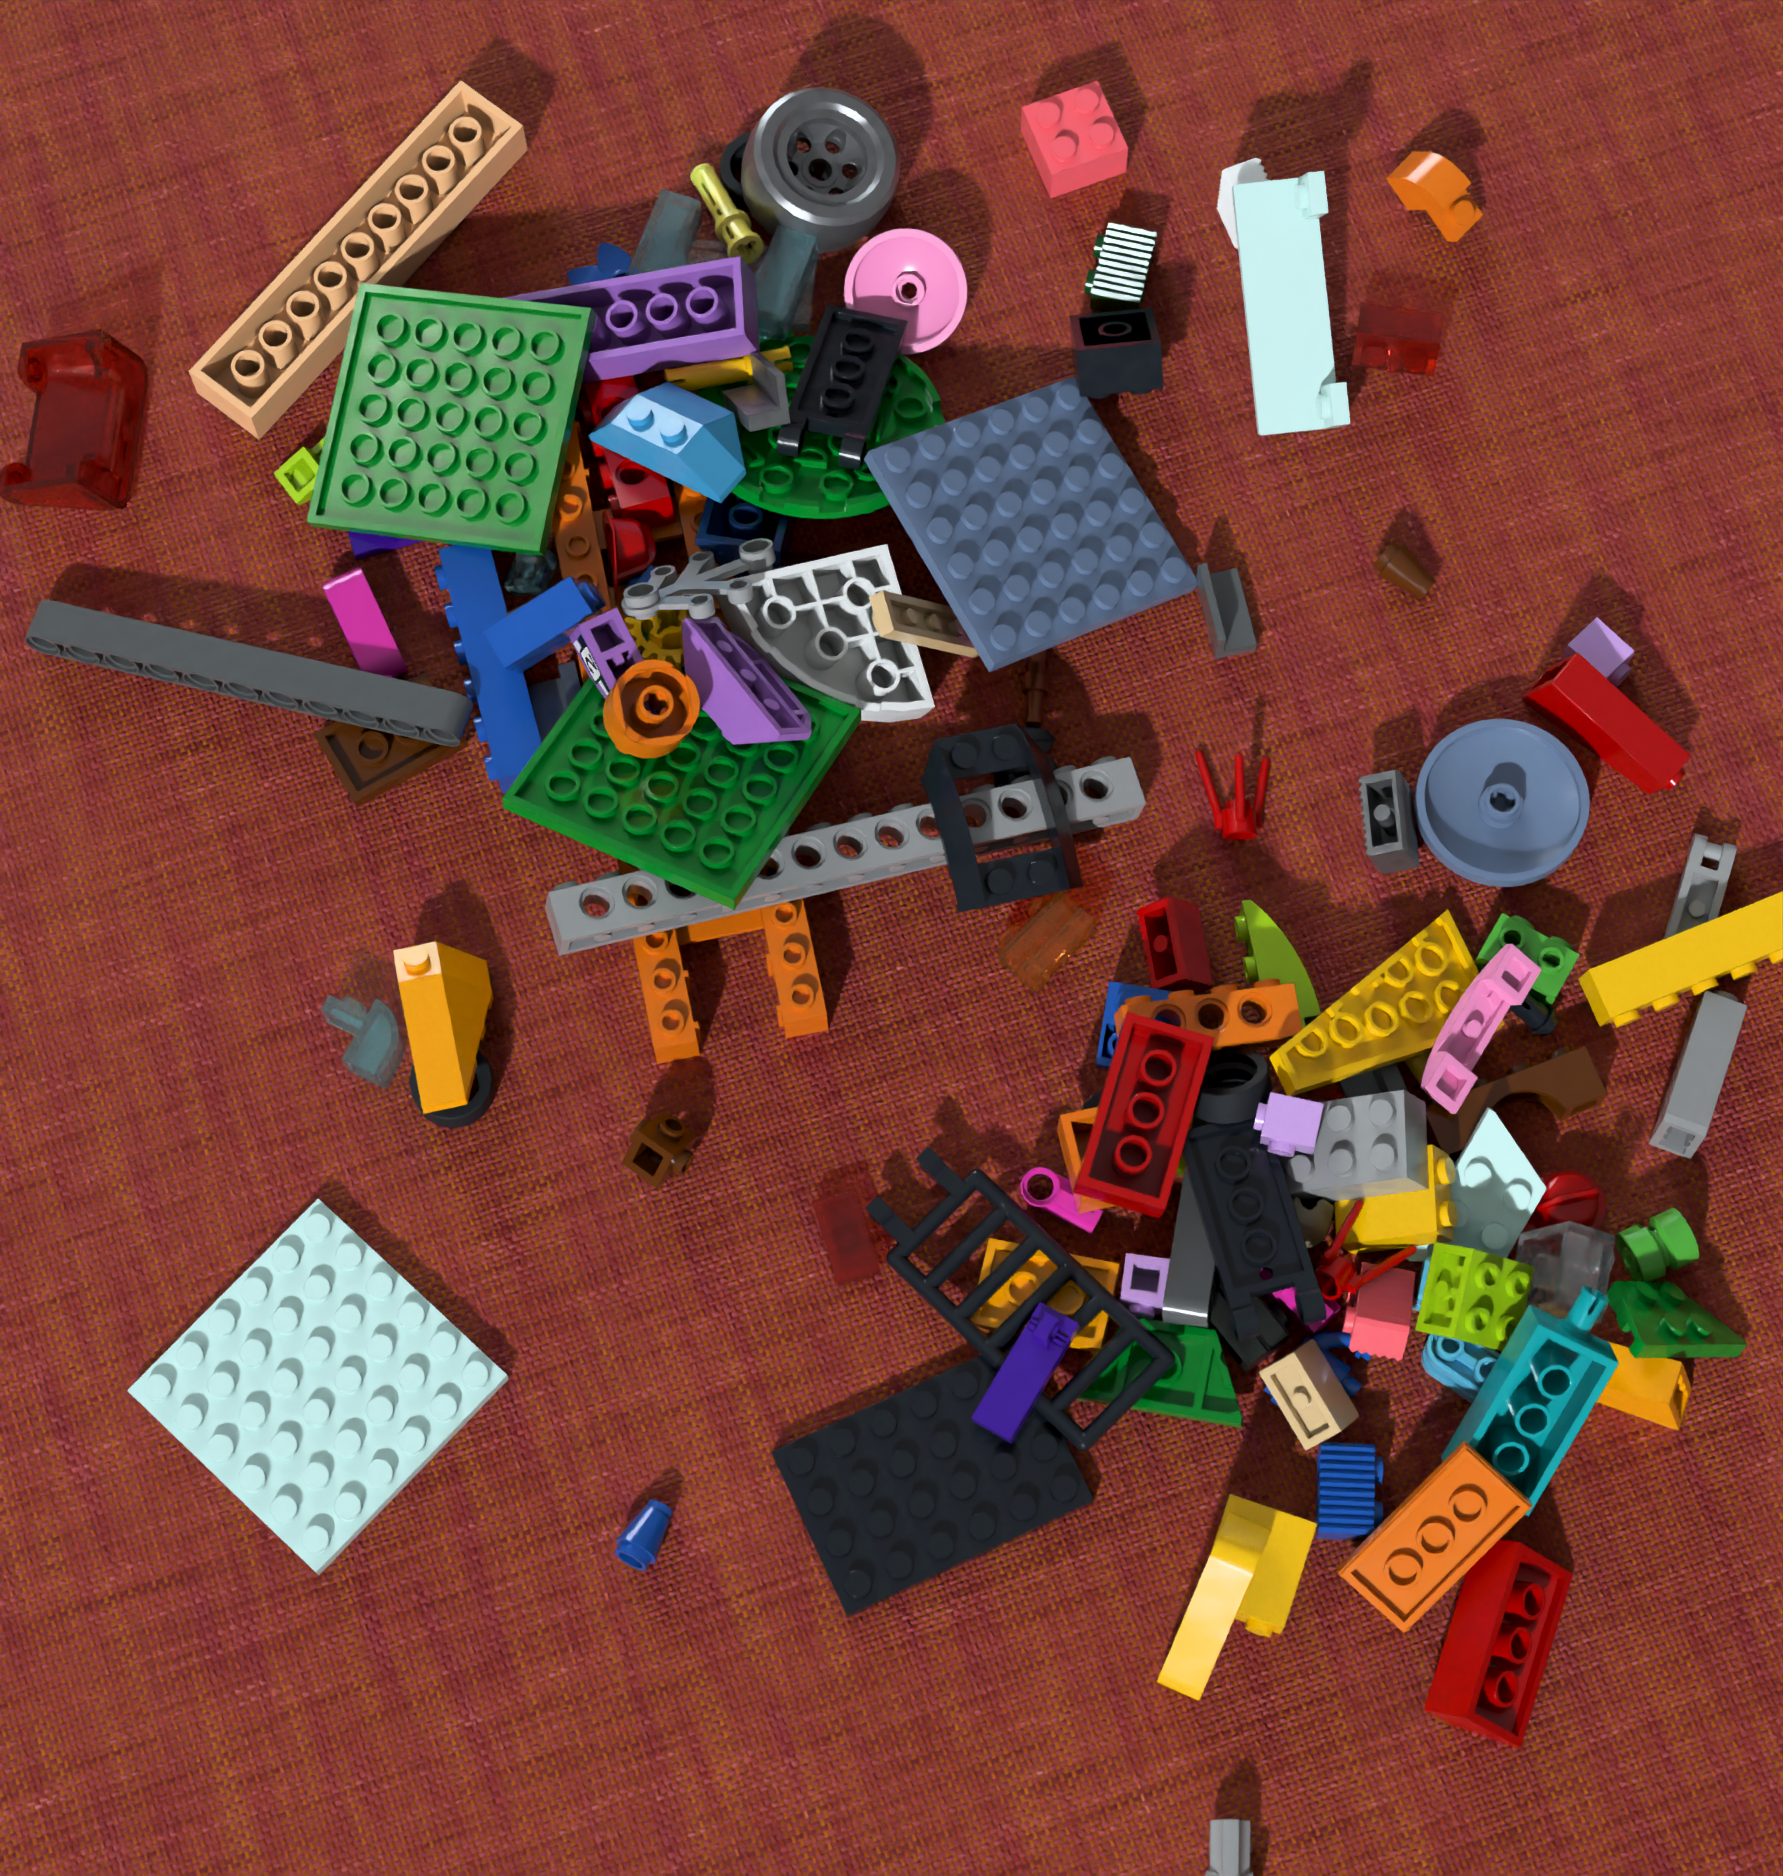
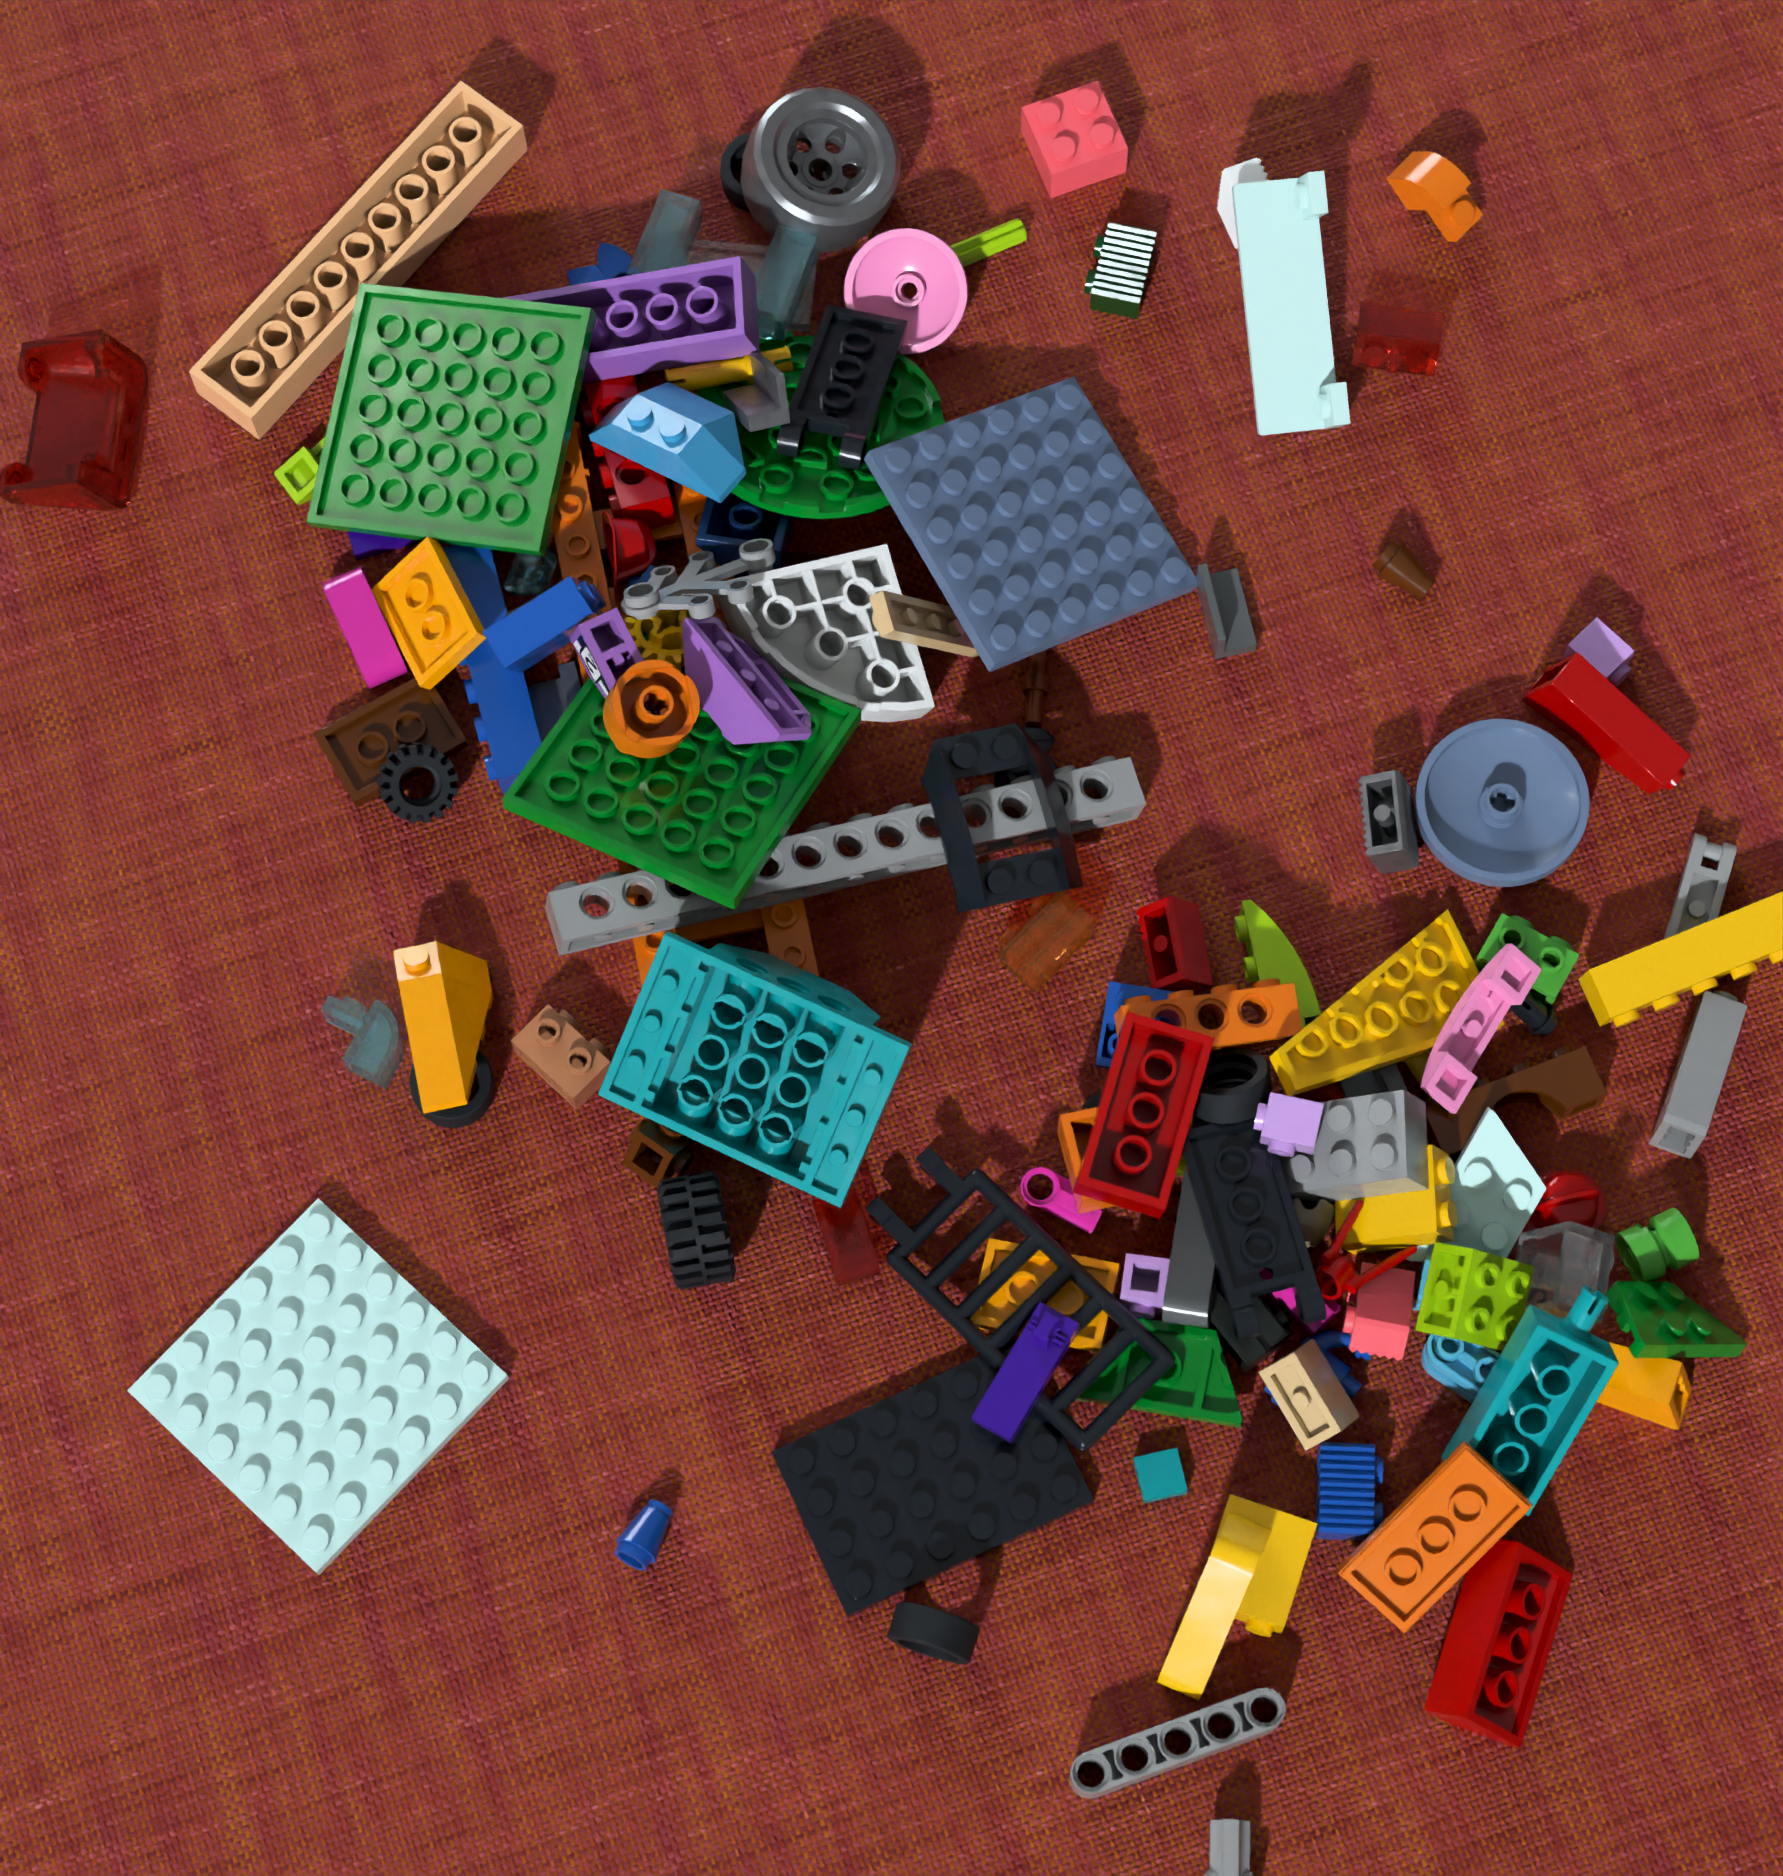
(249, 673): dark grey beam -> none
(429, 613): none -> light orange plate
(441, 793): none -> black tyre
(563, 1055): none -> nougat brick
(696, 1230): none -> black tyre
(731, 224): light yellow pin -> none
(757, 1063): none -> teal wedge
(933, 1632): none -> black tyre
(990, 242): none -> lime axle
(1116, 352): black brick -> none
(1160, 1475): none -> teal tile
(1193, 1726): none -> light grey beam
(1238, 819): red plant -> none

